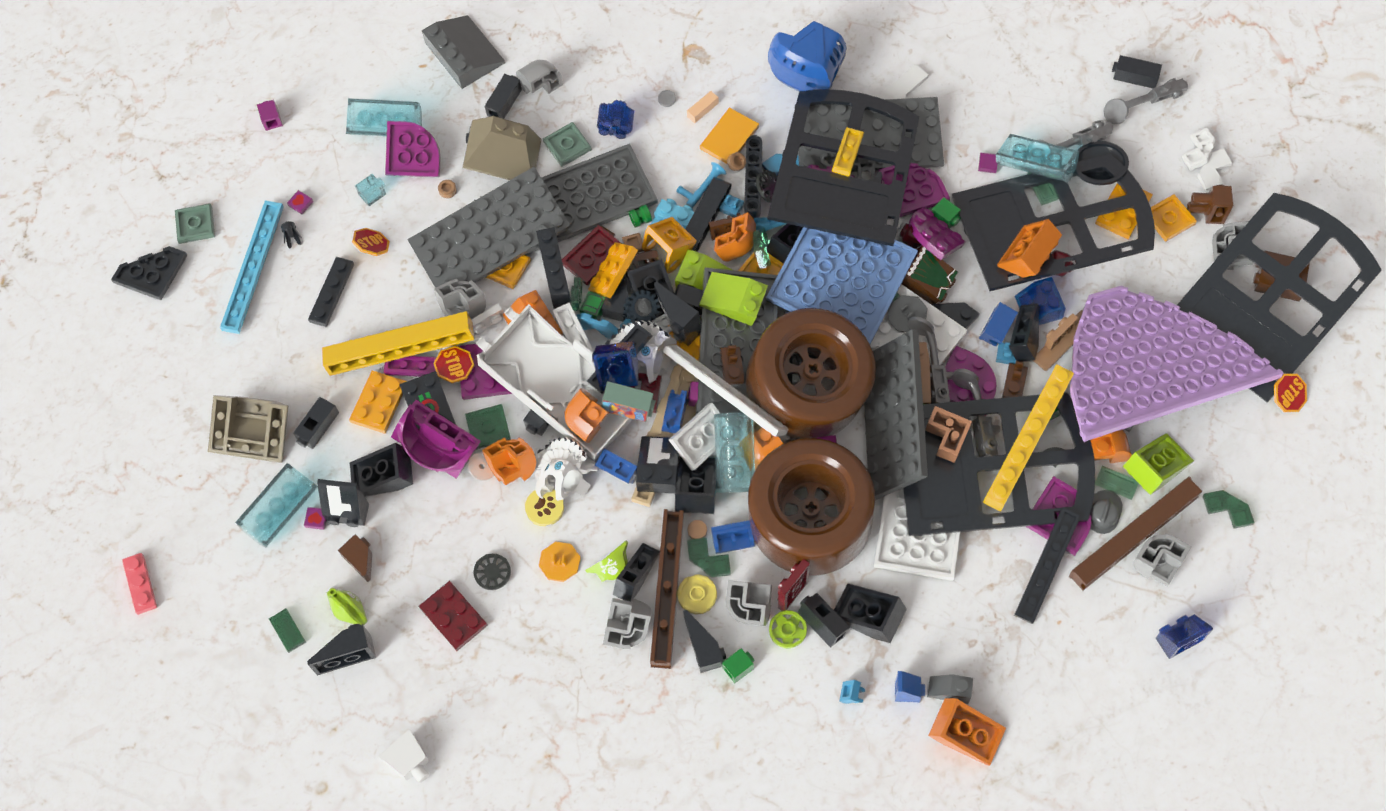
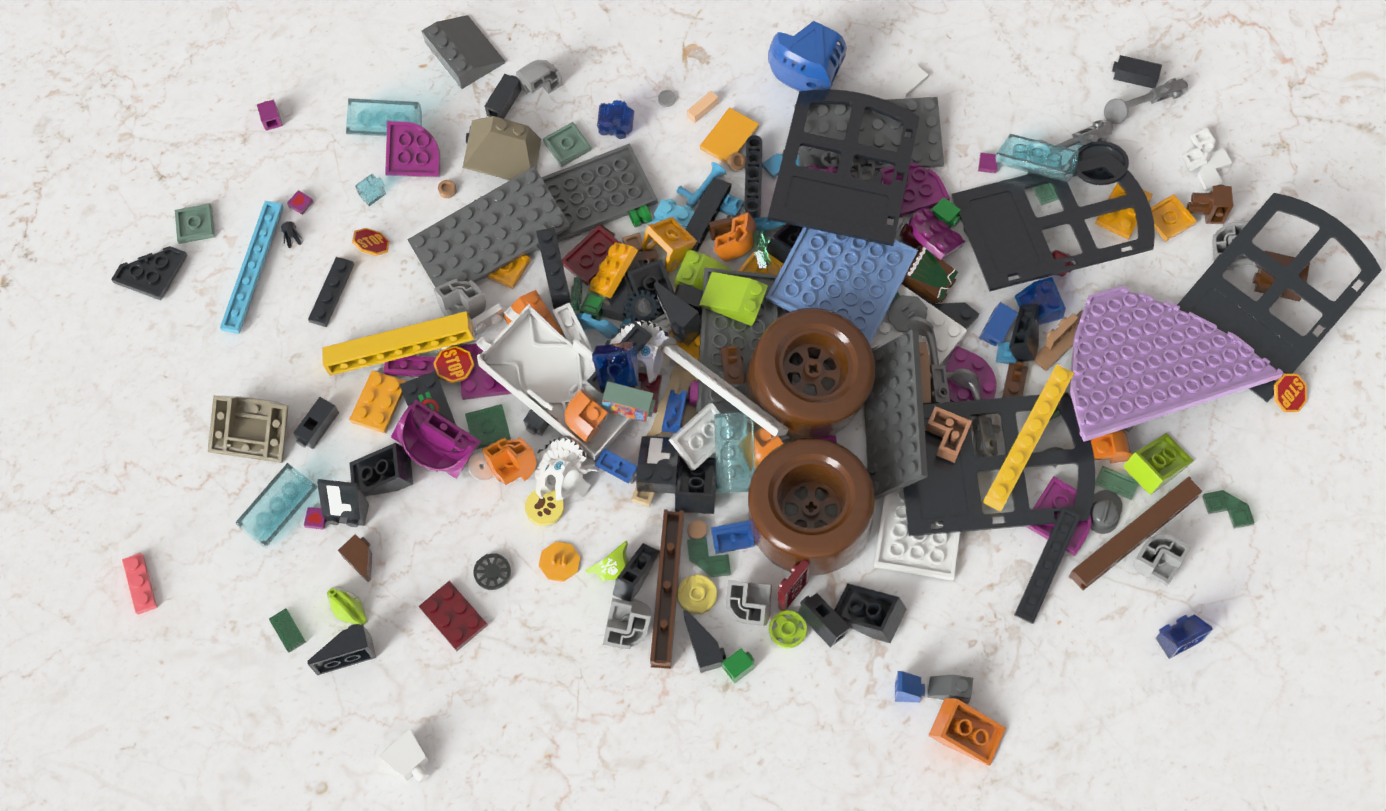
(768, 186): pearl dark grey wheel -> none
(847, 152): yellow tile -> none
(850, 692): dark azure tile -> none
(1030, 248): orange slope -> none

